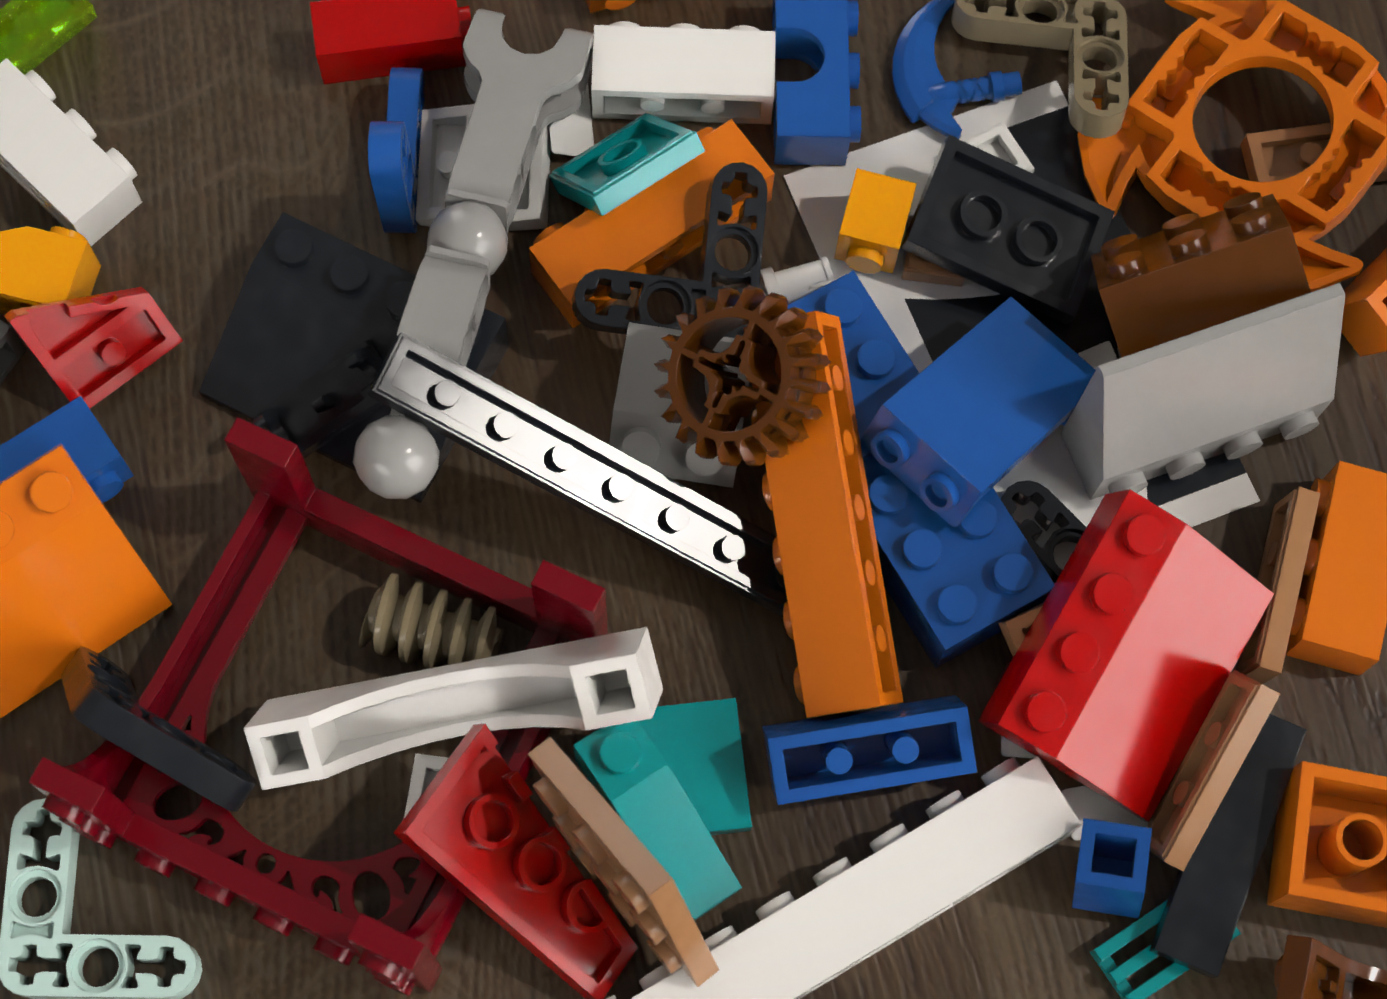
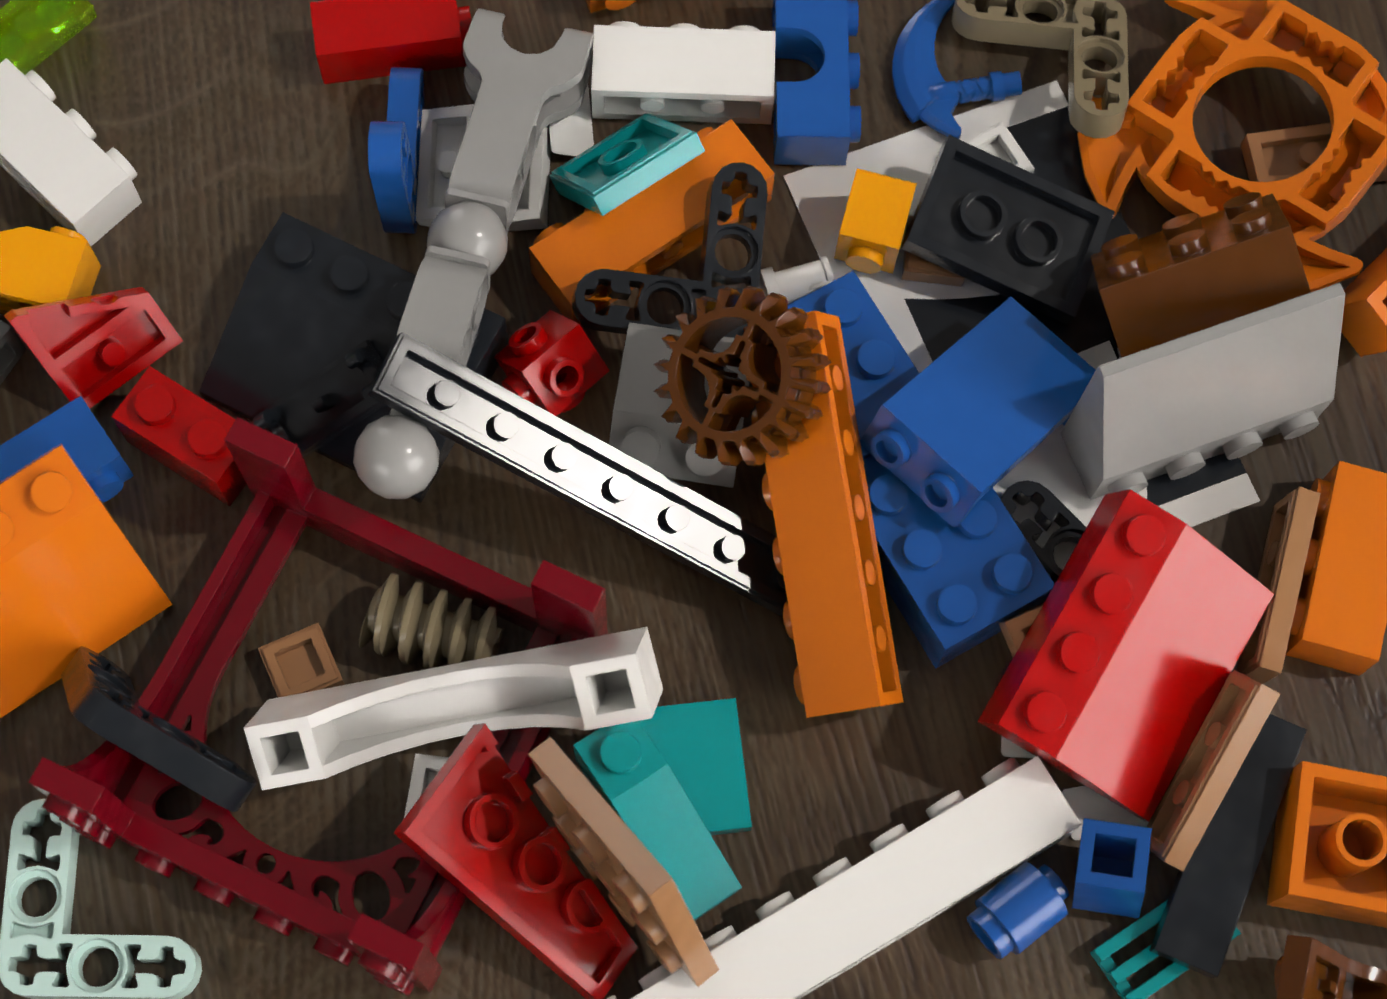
(181, 433): none -> red brick
(301, 662): none -> medium nougat tile
(551, 363): none -> red brick
(869, 749): blue brick -> none
(1019, 909): none -> blue brick

